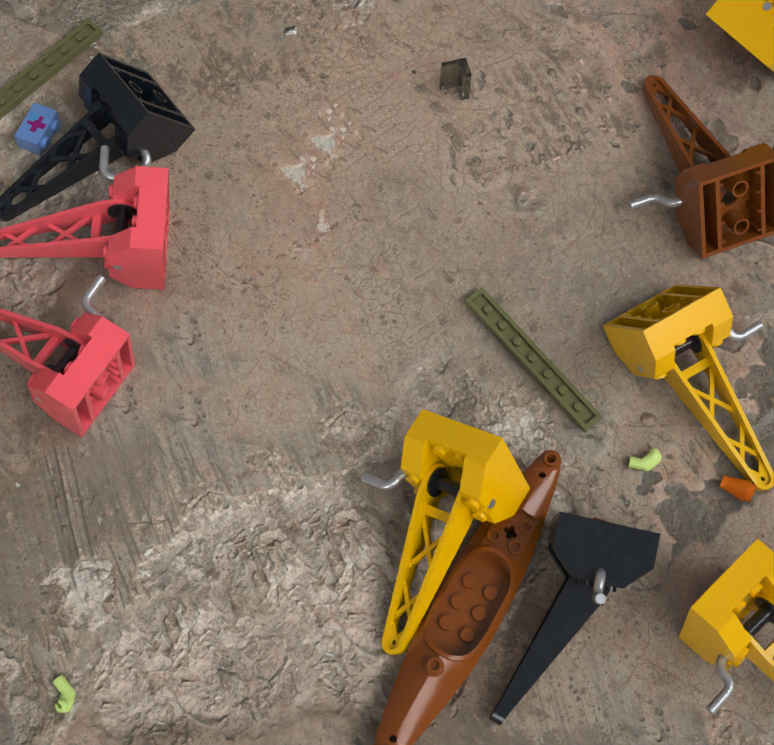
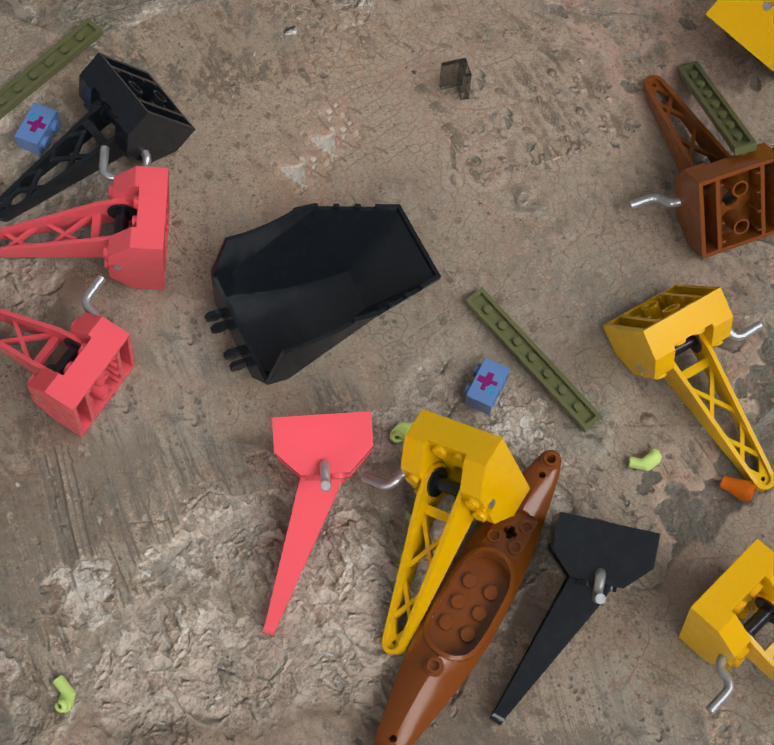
(313, 282): none -> black windscreen
(322, 455): none -> coral piece
(399, 431): none -> yellowish green arm
(487, 385): none -> medium blue brick
(717, 108): none -> olive plate

